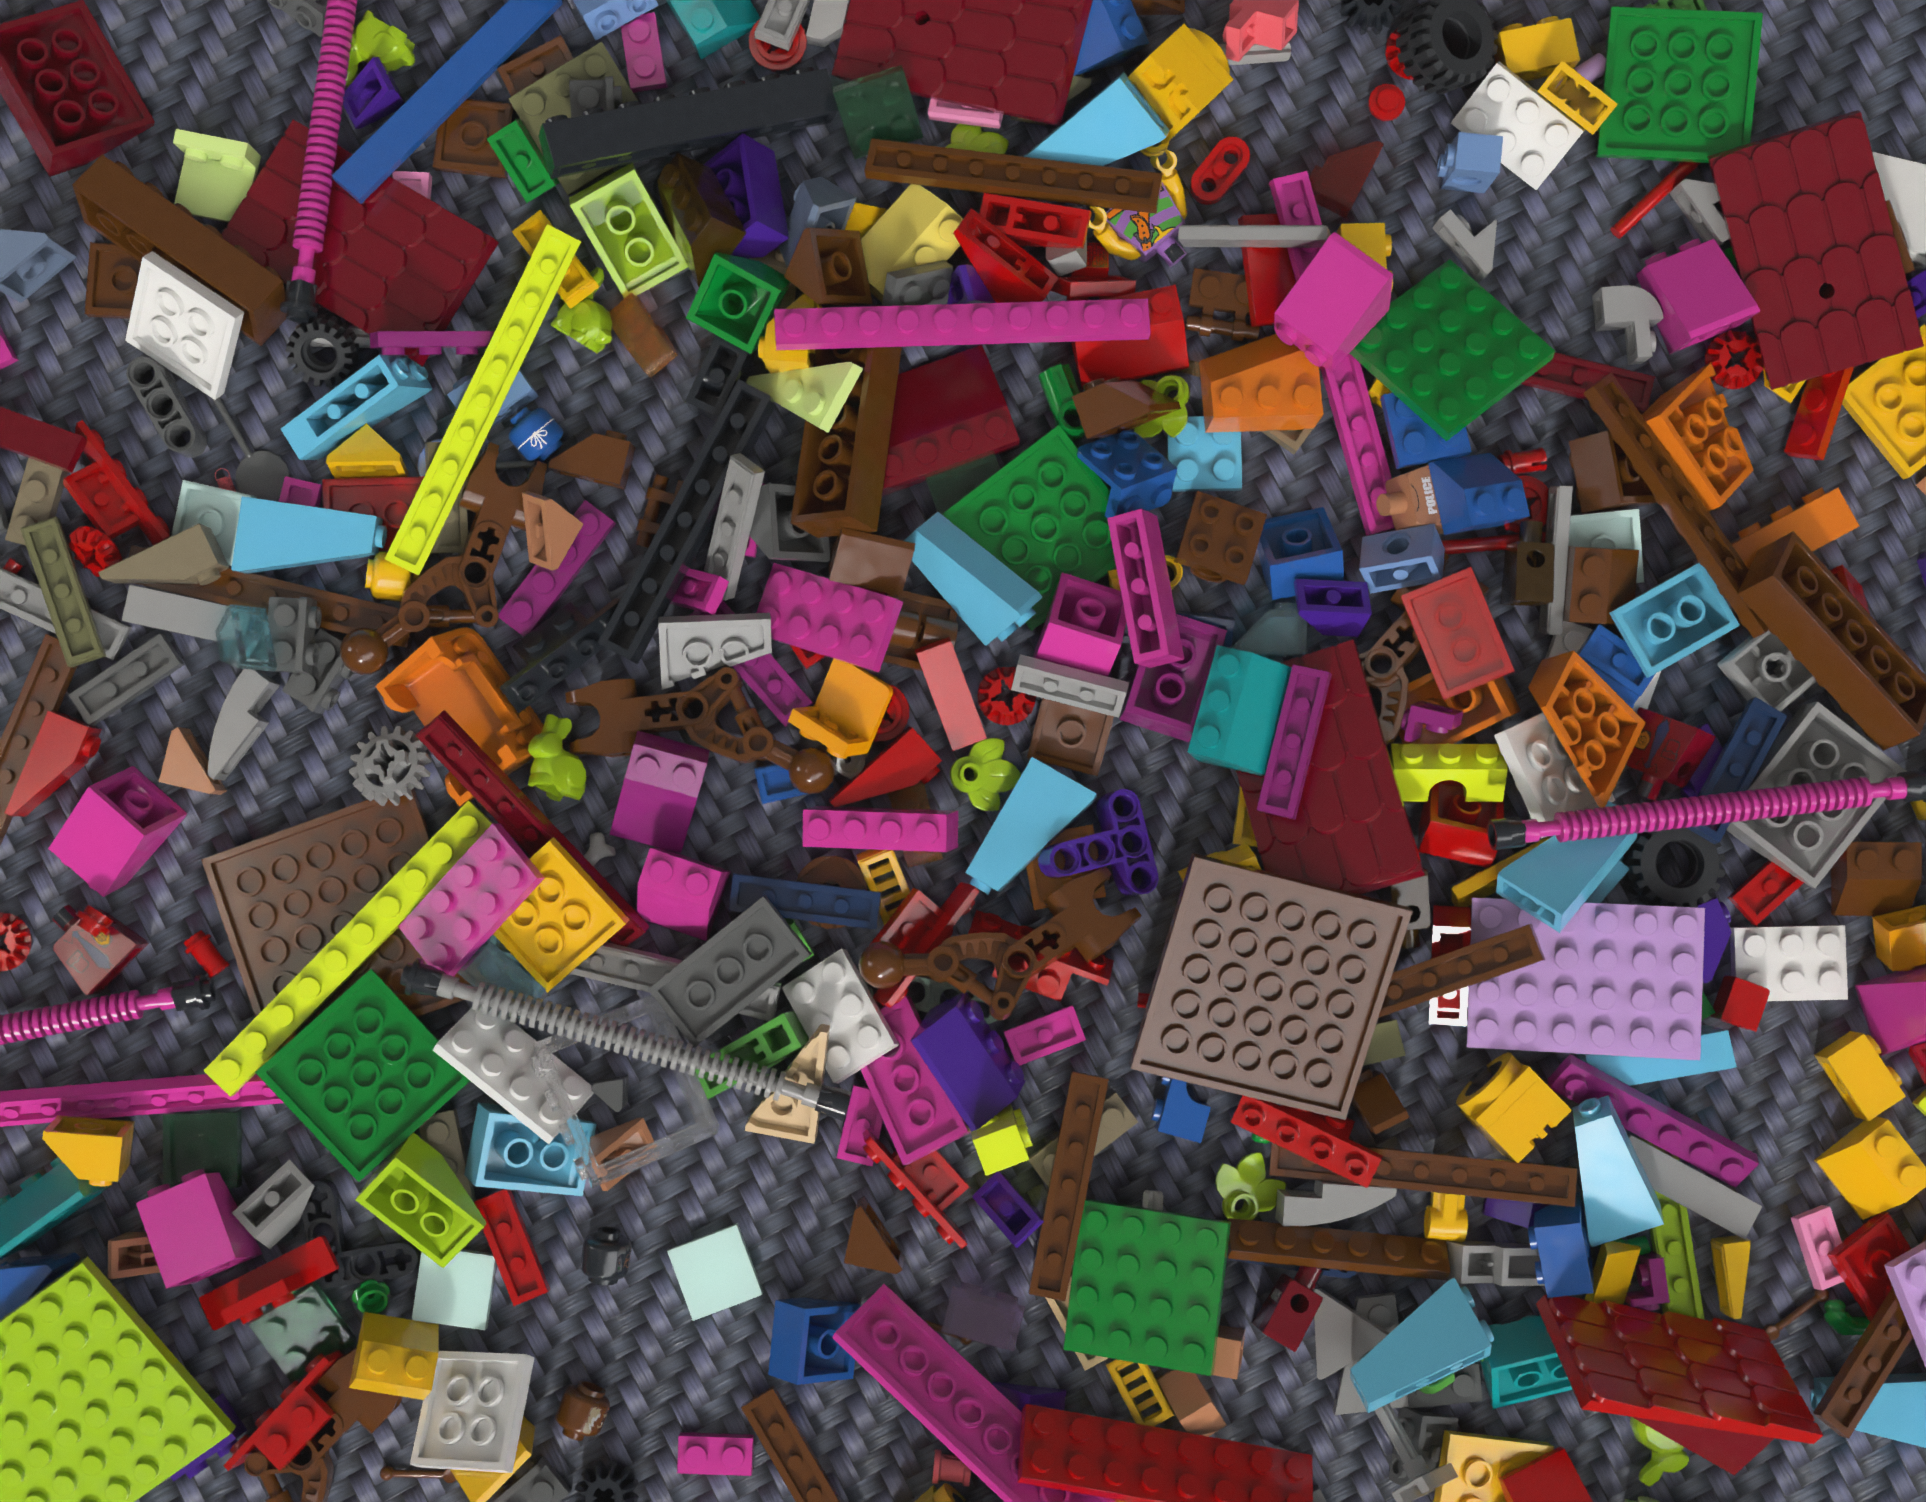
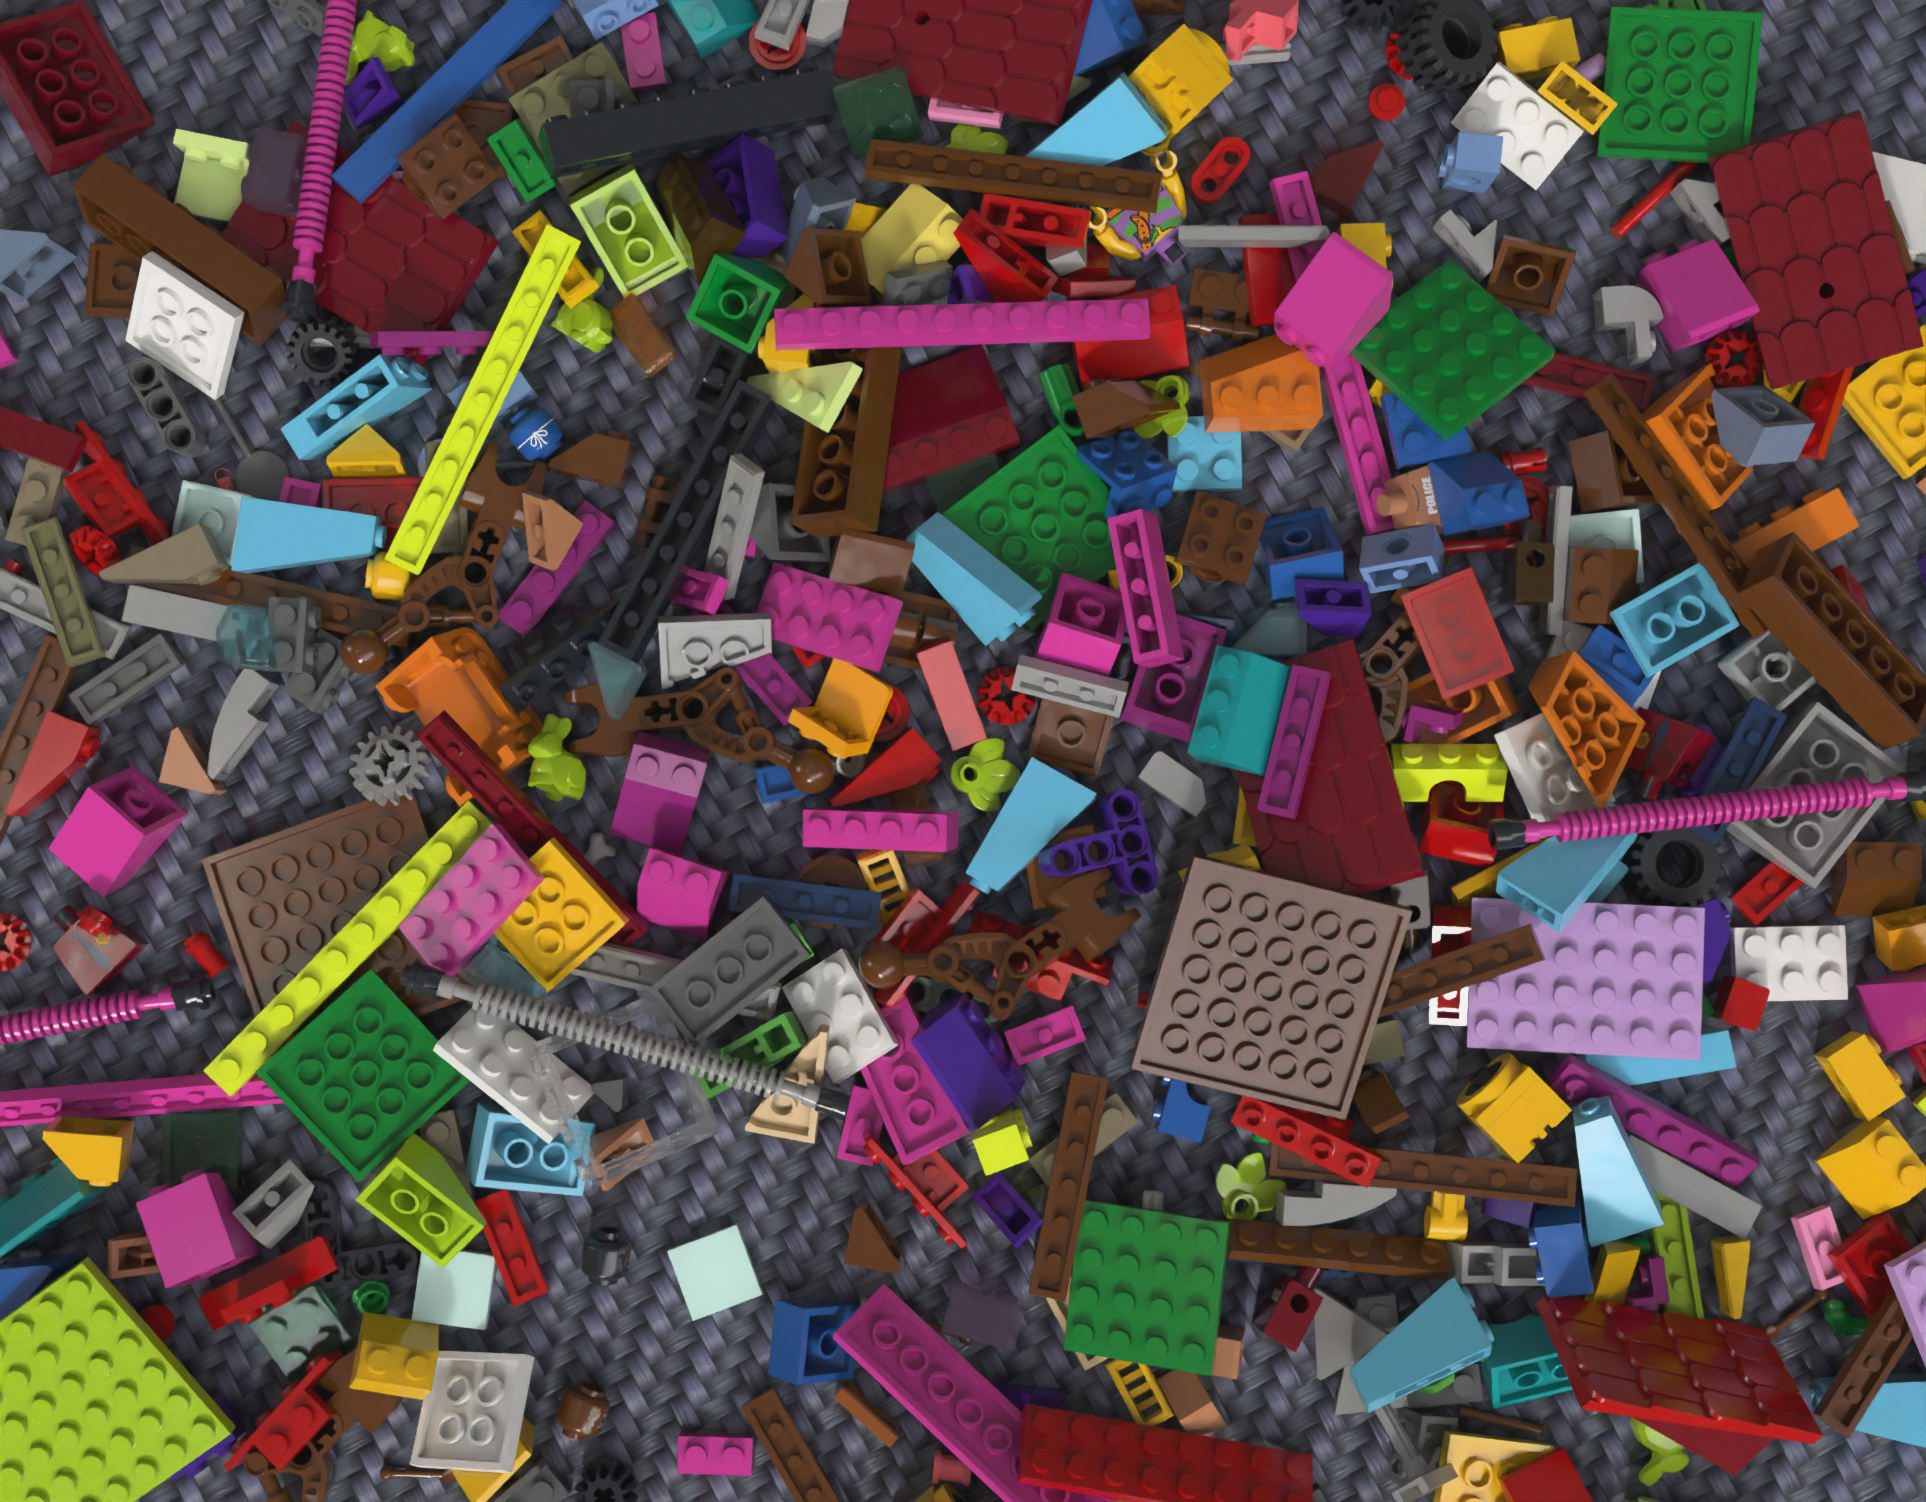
(159, 1320): none -> red plate
(274, 172): none -> clear purple brick
(445, 167): none -> reddish brown plate
(617, 679): none -> clear light blue slope
(867, 1413): none -> dark orange tile
(1174, 783): none -> light grey piece
(1502, 1420): none -> reddish brown piece
(1529, 274): none -> reddish brown slope
(1759, 425): none -> sand blue slope

